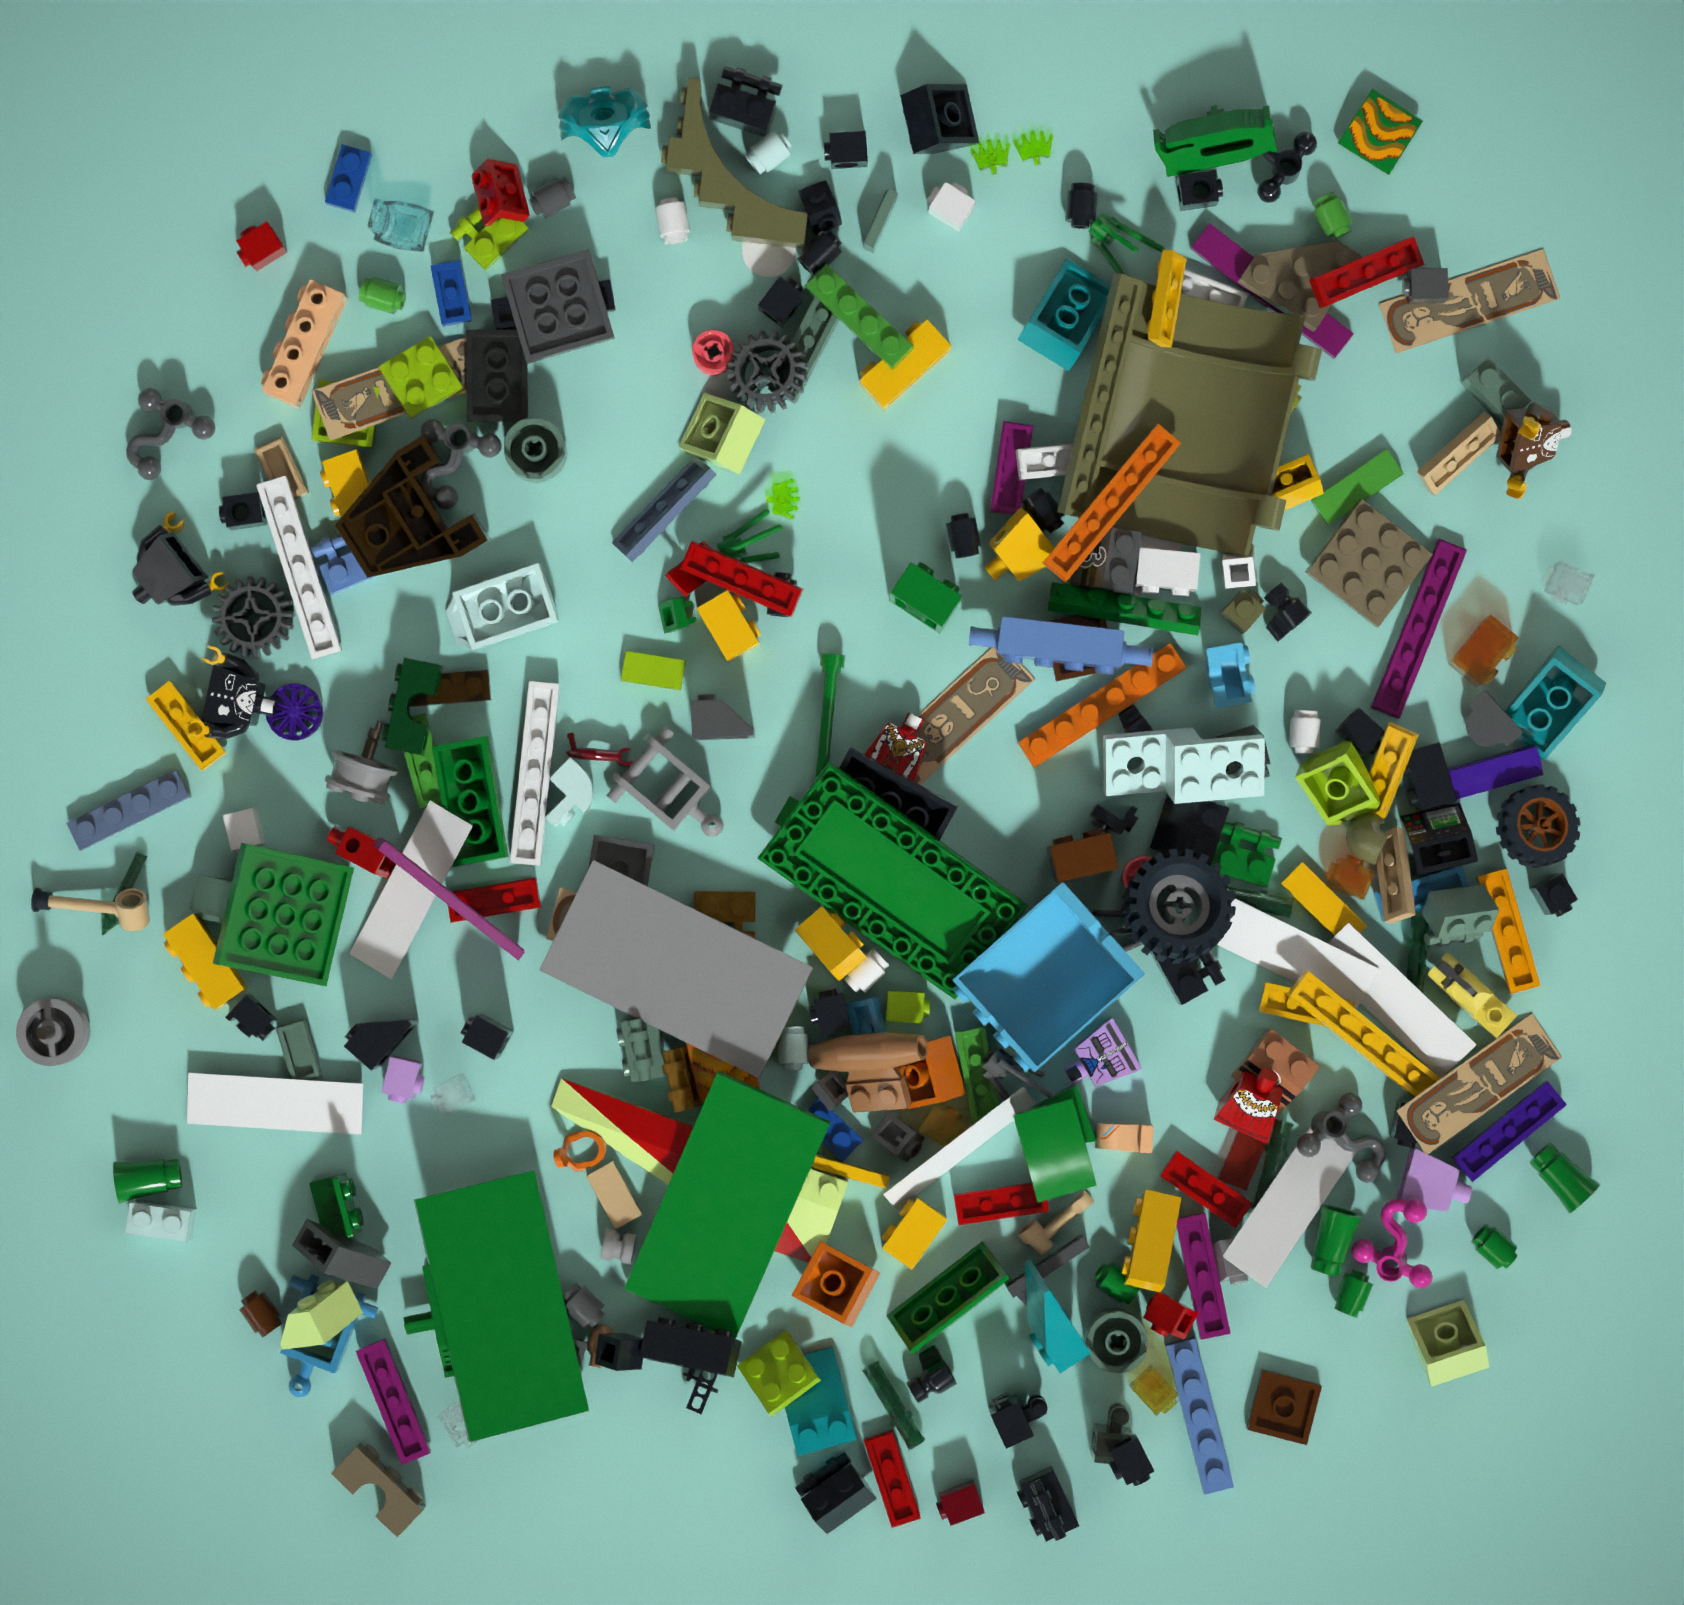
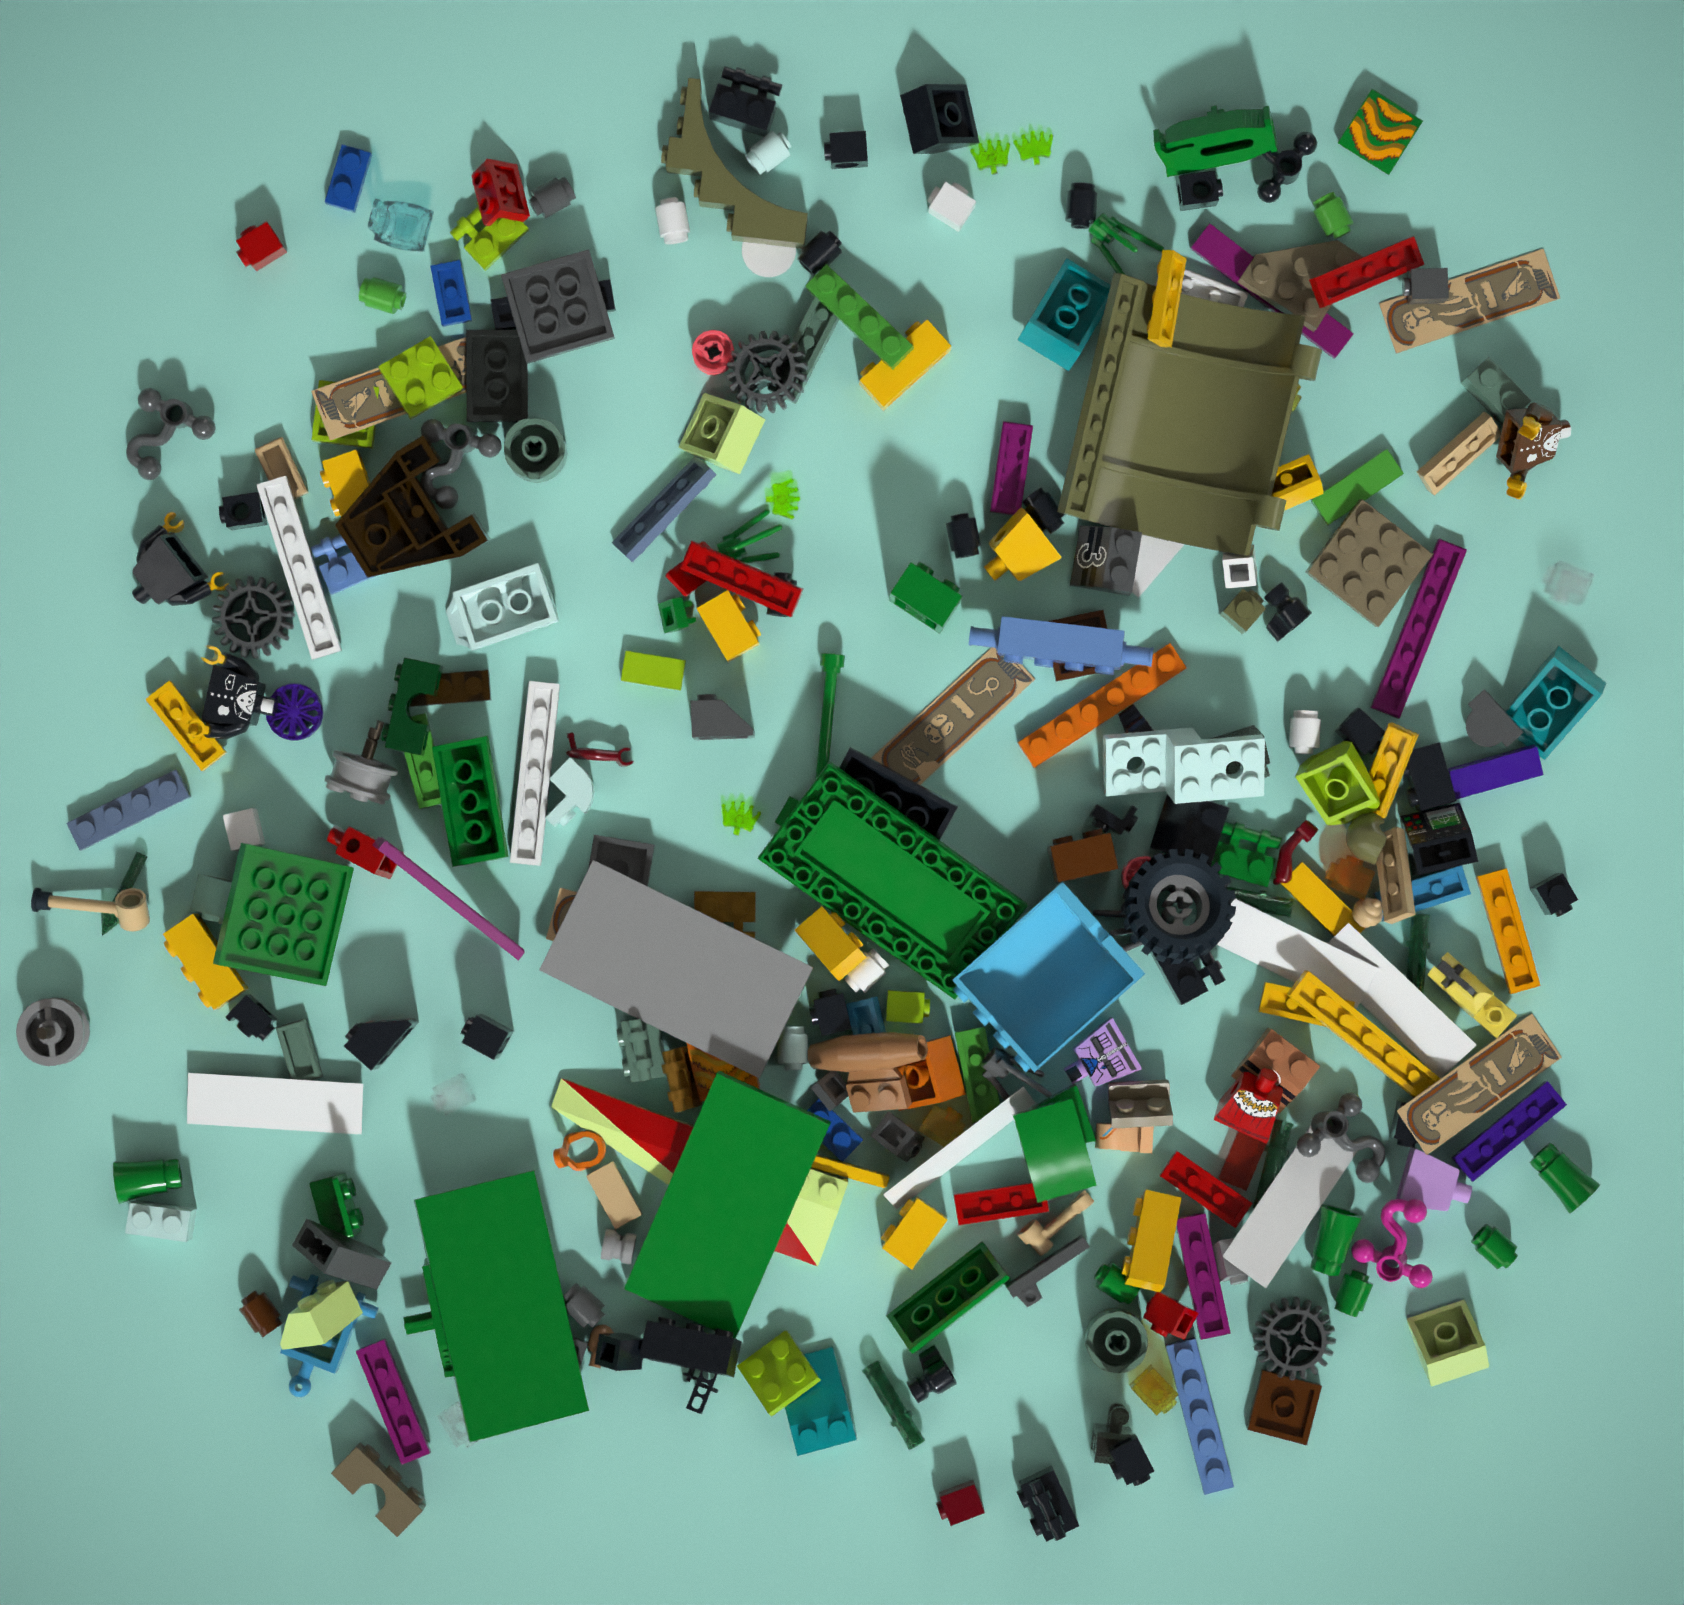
(304, 343): light nougat brick -> none
(403, 1079): lavender brick -> none
(404, 899): white sticker -> none
(499, 898): red tile -> none
(603, 118): teal piece -> none
(624, 782): light grey piece -> none
(739, 819): none -> clear neon green piece
(781, 301): black brick -> none
(820, 207): black bracket -> none
(836, 1284): orange slope -> none
(838, 1496): black brick -> none
(880, 220): sand green tile -> none
(892, 1478): red tile -> none
(900, 747): torso -> none
(1013, 1420): black brick -> none
(1043, 461): white tile -> none
(1052, 1329): teal slope -> none
(1111, 503): orange plate -> none
(1124, 608): green plate -> none
(1140, 1104): none -> dark tan bracket
(1167, 571): white brick -> none
(1228, 674): medium azure cylinder -> none
(1284, 864): none -> dark red piece
(1318, 1348): none -> dark grey gear
(1368, 912): none -> tan plate
(1459, 914): sand green brick -> none
(1484, 651): clear orange brick -> none
(1561, 812): black wheel -> none

